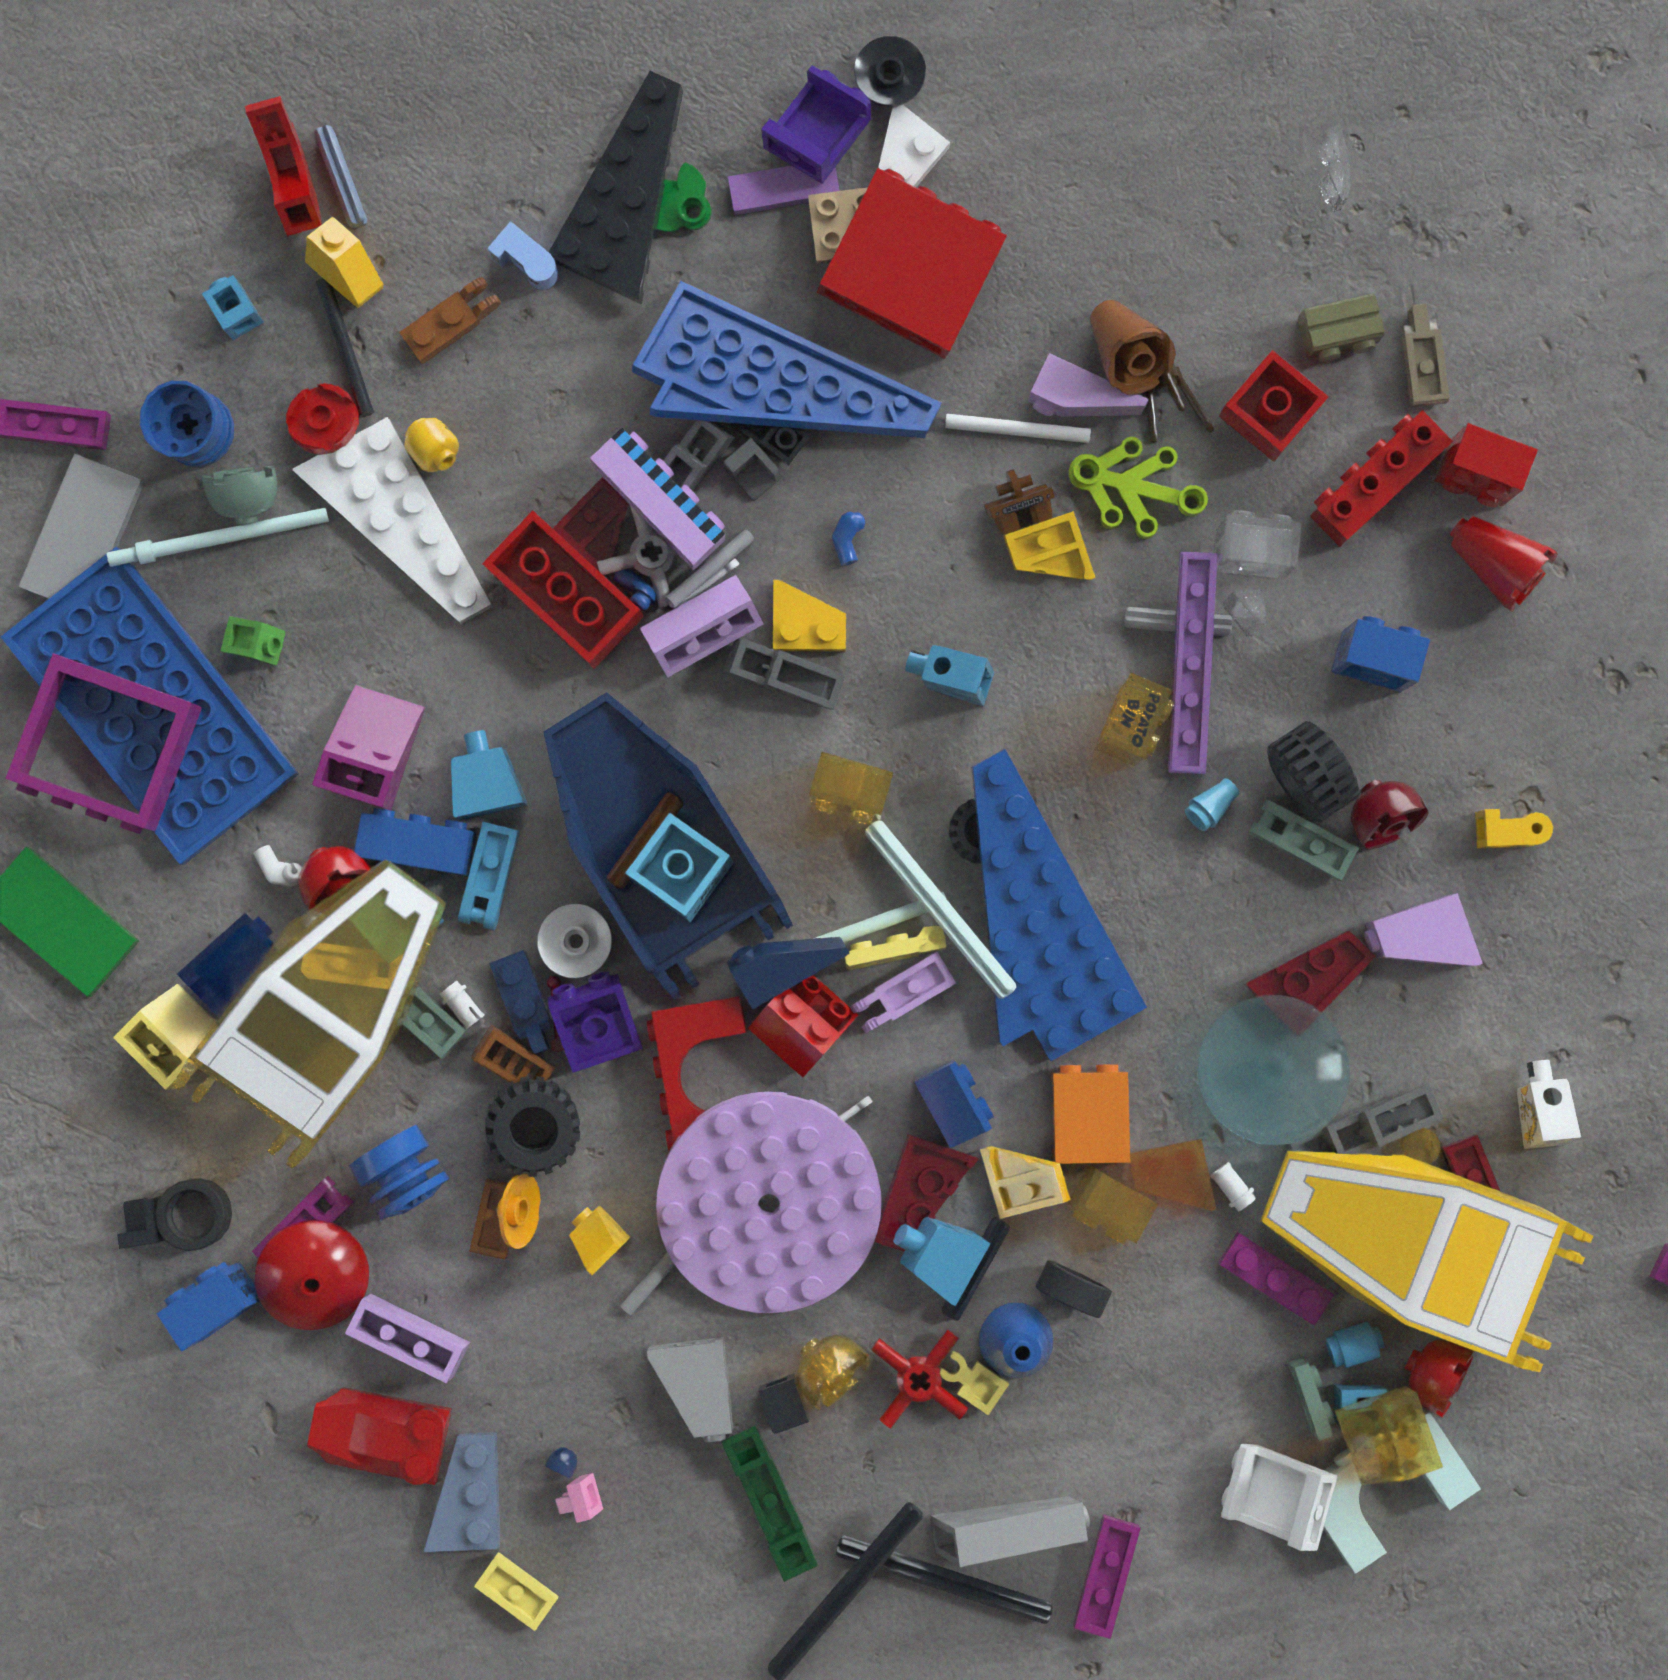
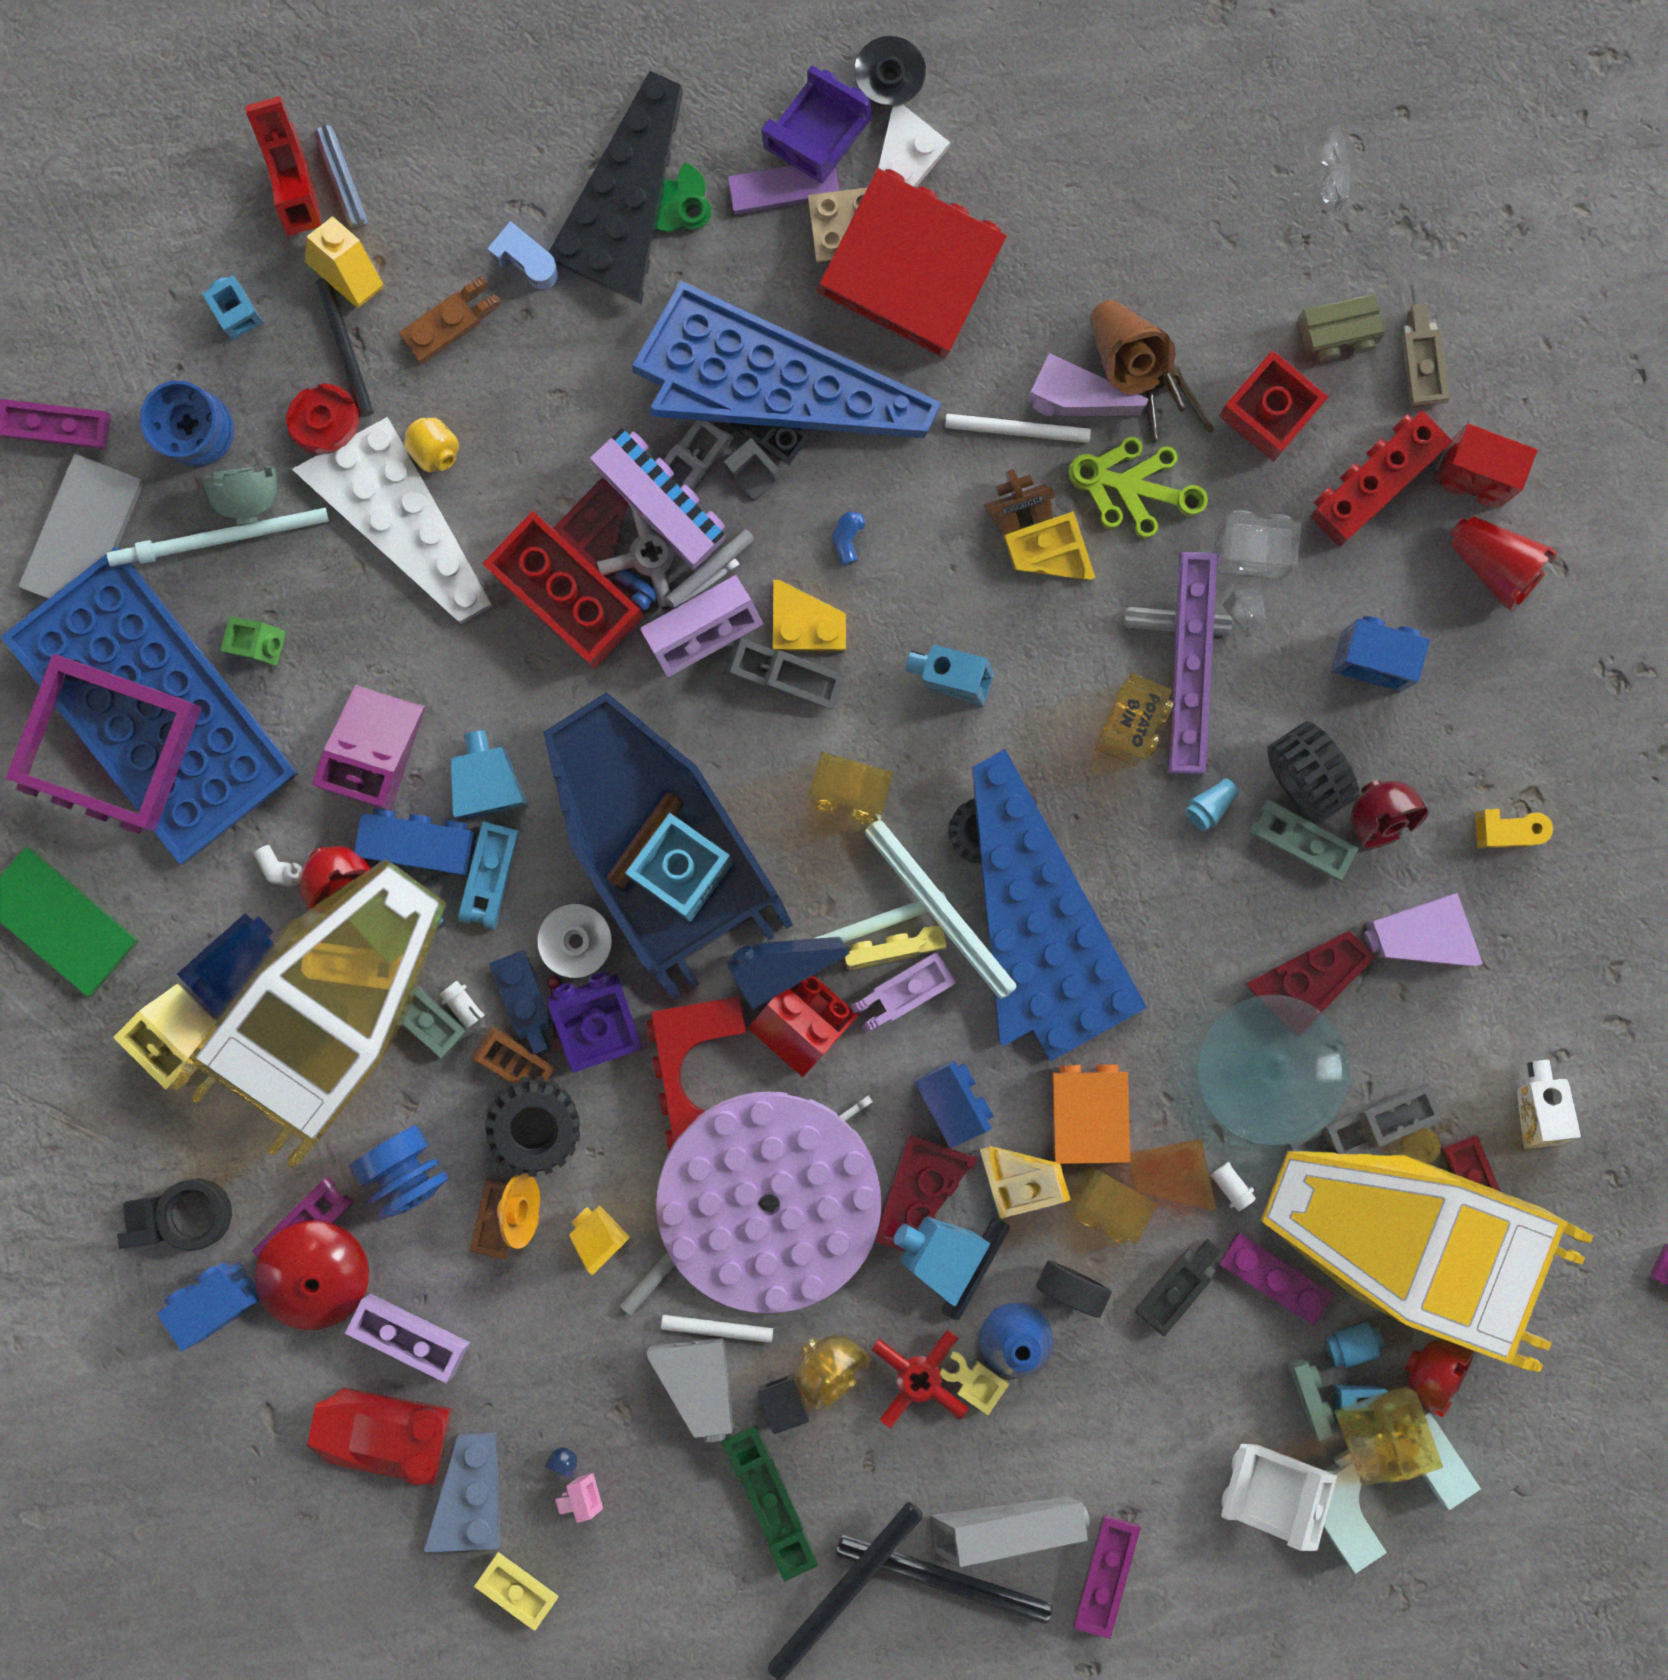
(717, 1328): none -> white bar
(1178, 1288): none -> pearl dark grey hinge

